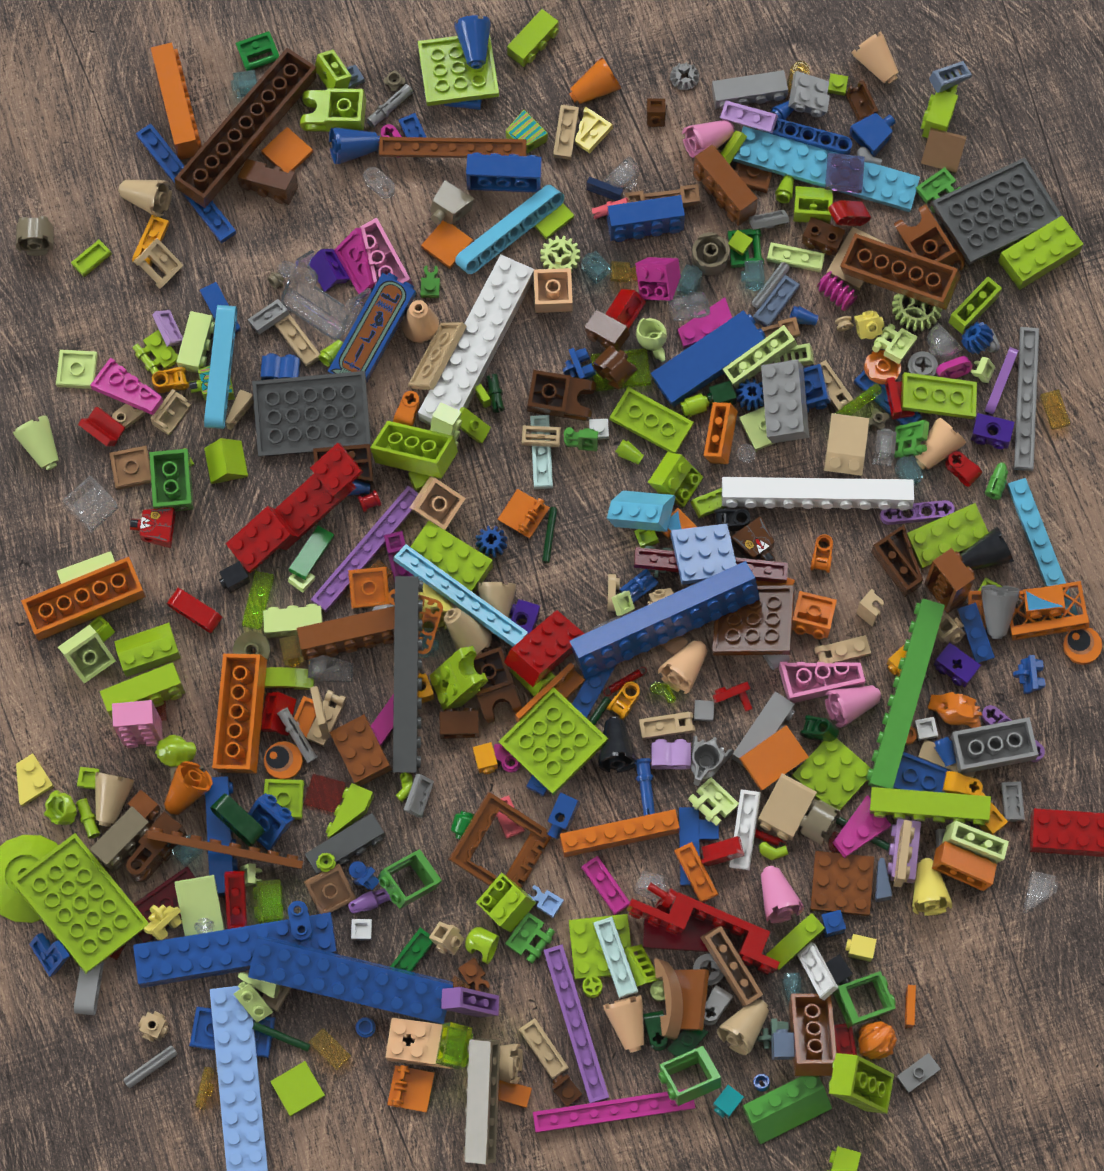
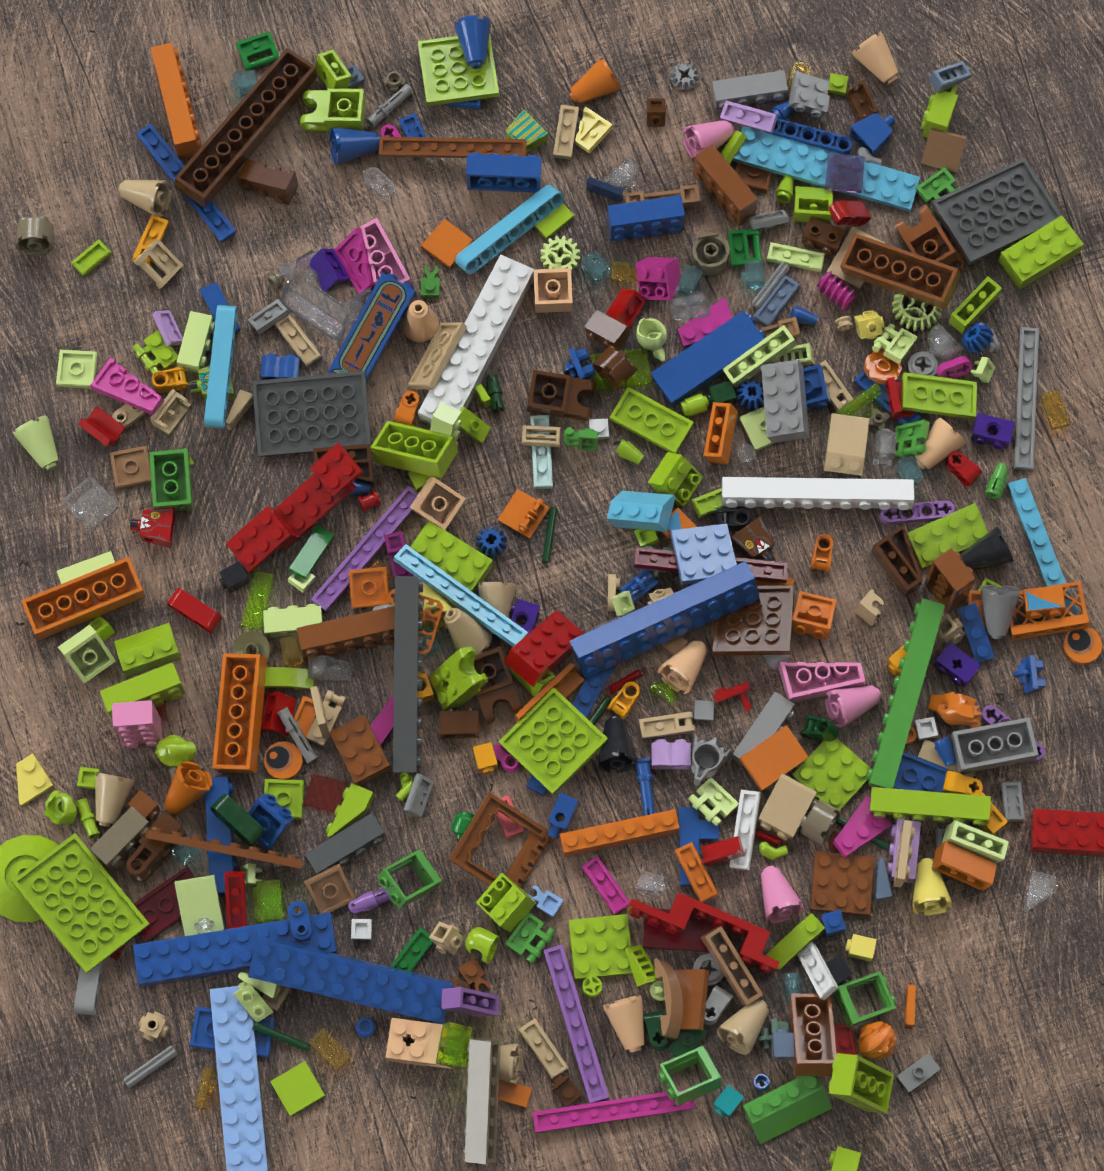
(50, 956): blue plate -> none
(160, 918): light yellow hips -> none
(225, 460): lime slope -> none
(287, 151): orange tile -> none
(326, 857): lime plate -> none
(329, 353): lime cone -> none
(363, 875): blue hips -> none
(410, 1088): orange hinge -> none
(450, 204): dark tan torso -> none
(533, 38): lime brick -> none
(601, 211): coral pin -> none
(615, 957): light aqua tile -> none
(666, 898): red piece -> none
(740, 242): lime tile -> none
(844, 650): tan plate -> none
(1001, 380): medium lavender beam -> none

